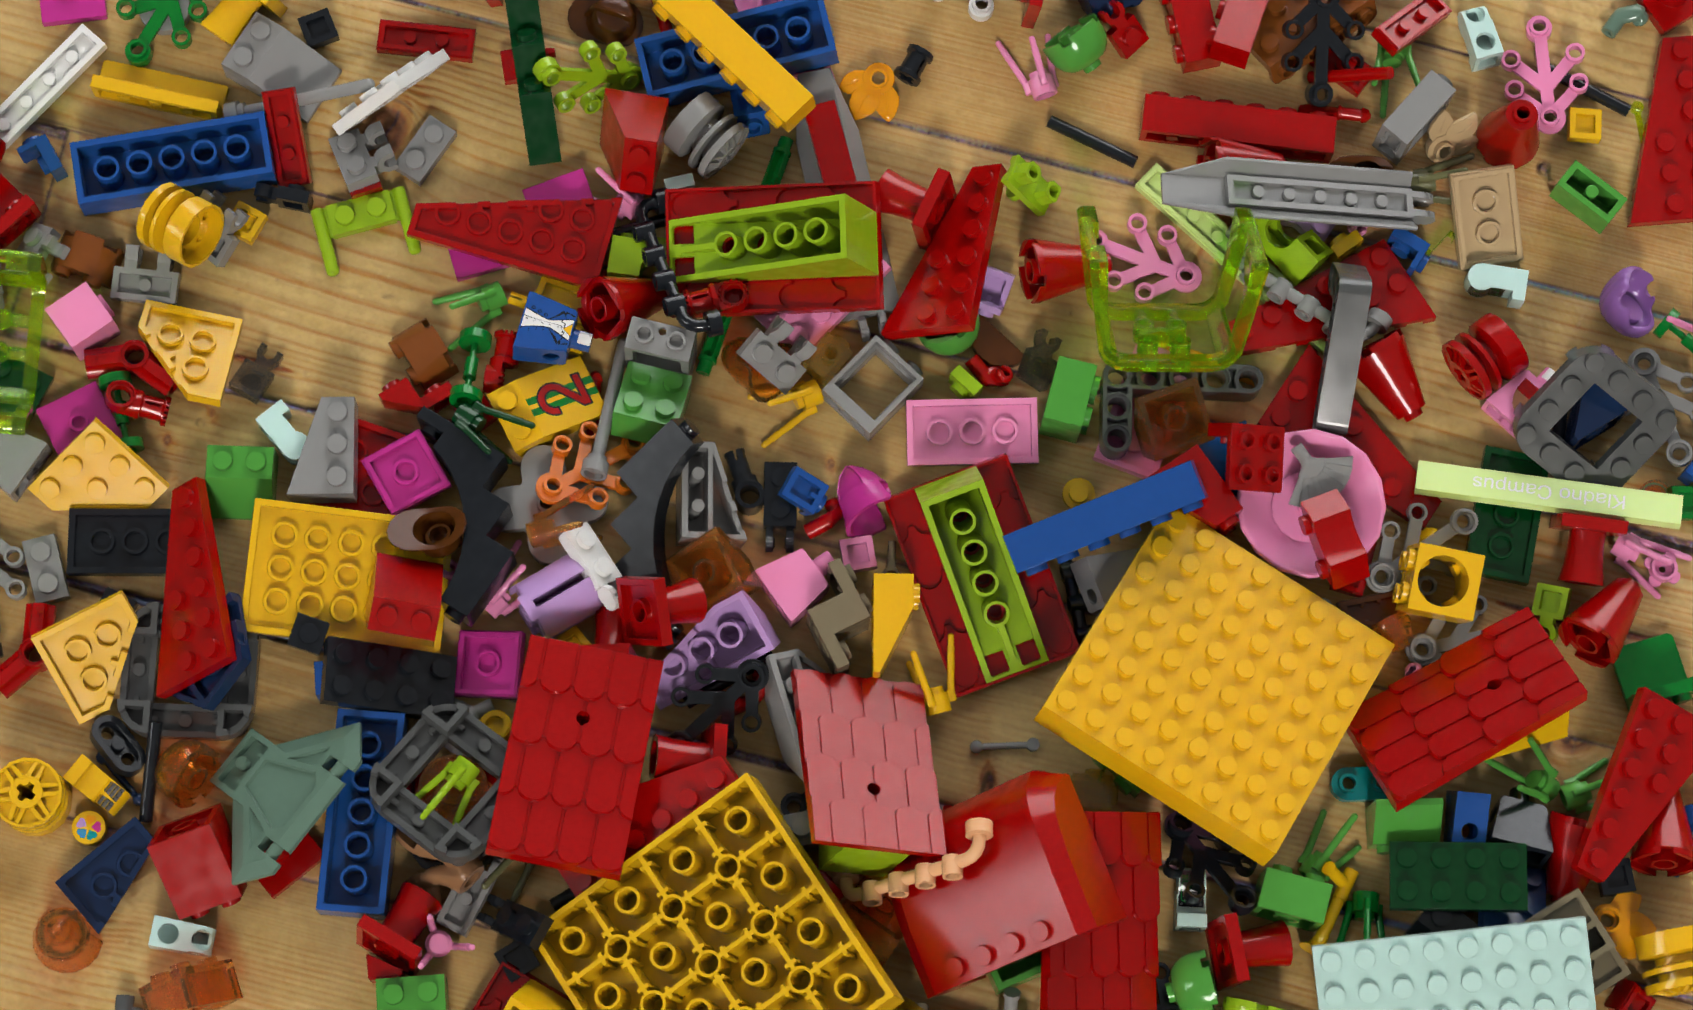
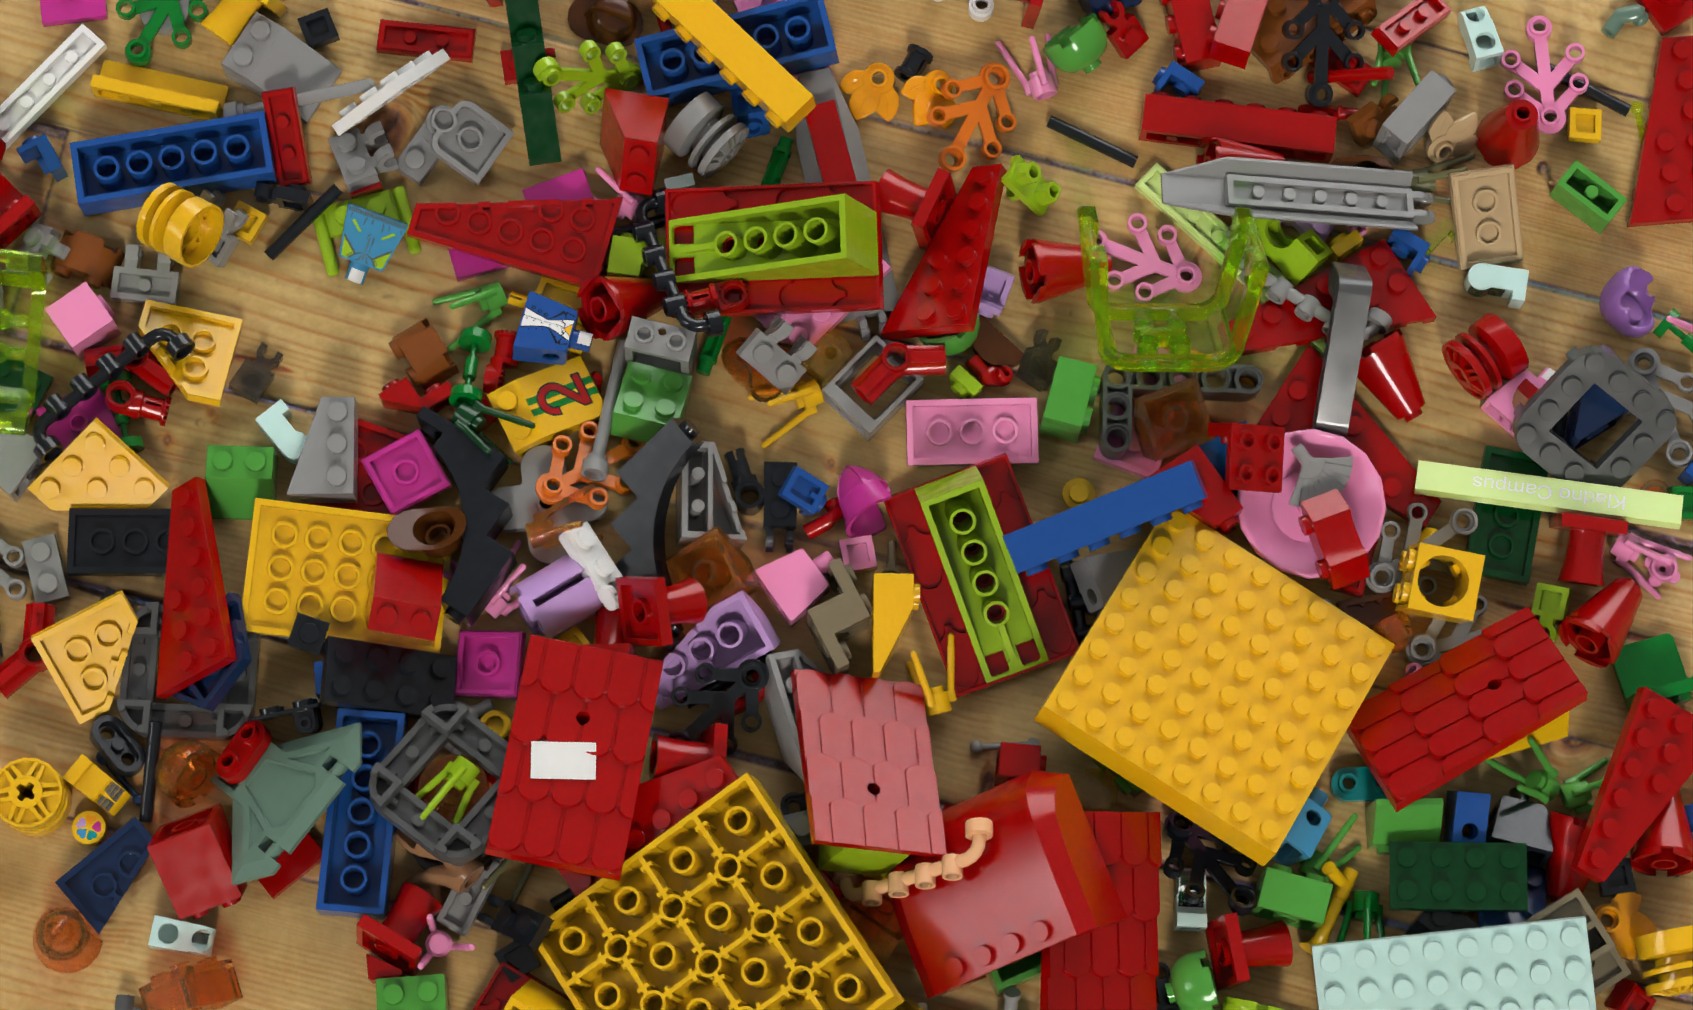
(110, 368): none -> black bar
(243, 752): none -> red plate
(303, 222): none -> black bar
(305, 712): none -> black hinge
(368, 241): none -> dark azure torso
(466, 138): none -> light grey plate
(563, 760): none -> white sticker
(882, 375): none -> red piece
(926, 96): none -> light orange plate
(976, 114): none -> orange plant
(1016, 760): none -> red brick
(1180, 79): none -> blue bracket
(1305, 831): none -> dark azure torso
(1368, 120): none -> dark orange plate

